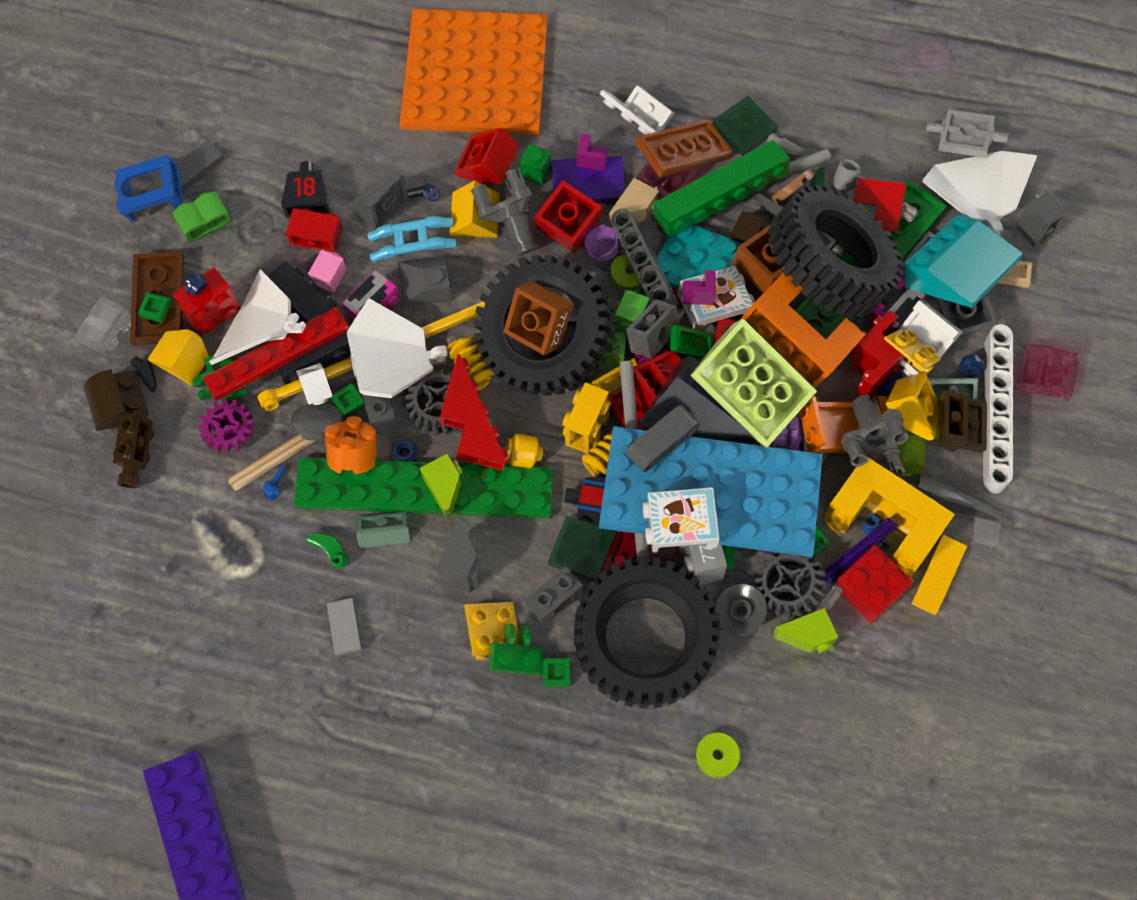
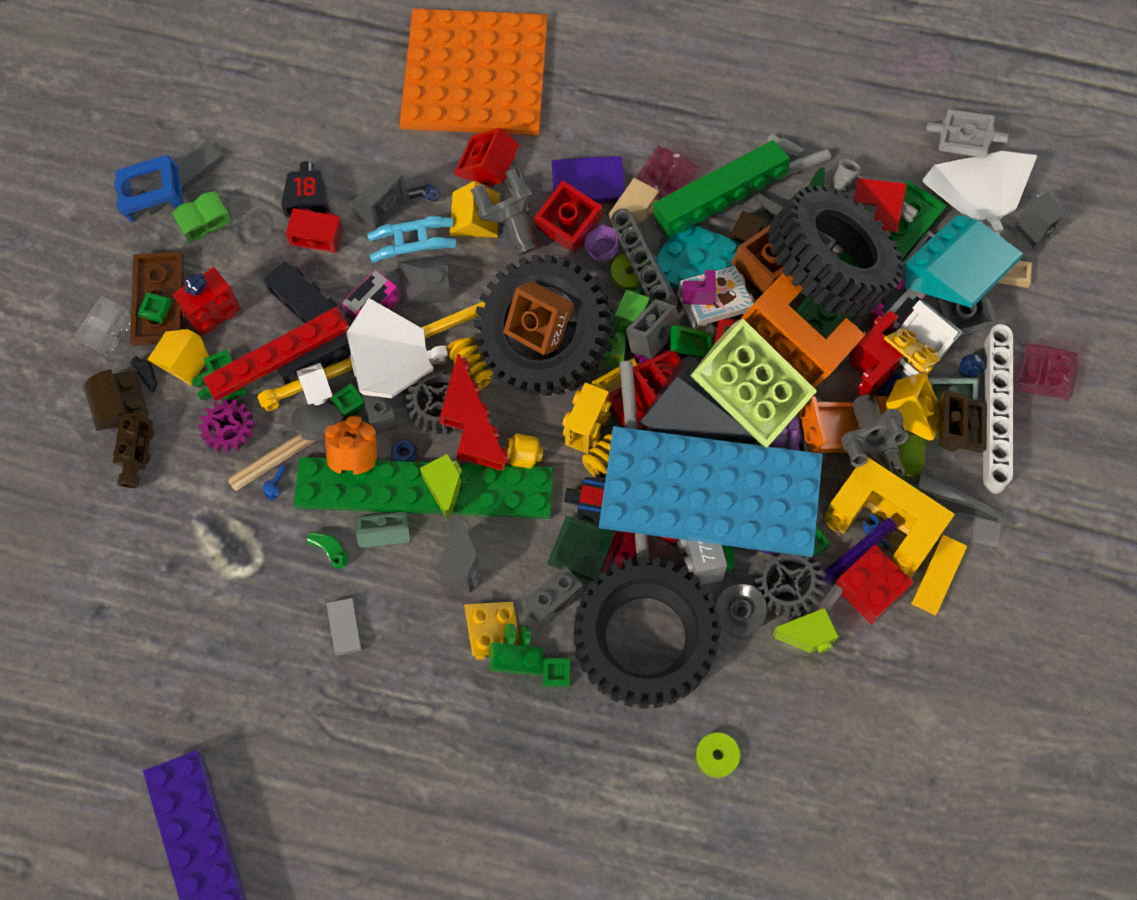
(261, 318): white panel -> none
(327, 270): bright pink brick -> none
(535, 164): green brick -> none
(591, 156): magenta panel -> none
(641, 108): white bracket -> none
(662, 438): dark grey beam -> none
(681, 518): panel -> none
(684, 147): dark orange tile -> none
(745, 125): clear green plate -> none
(792, 186): medium nougat tile -> none

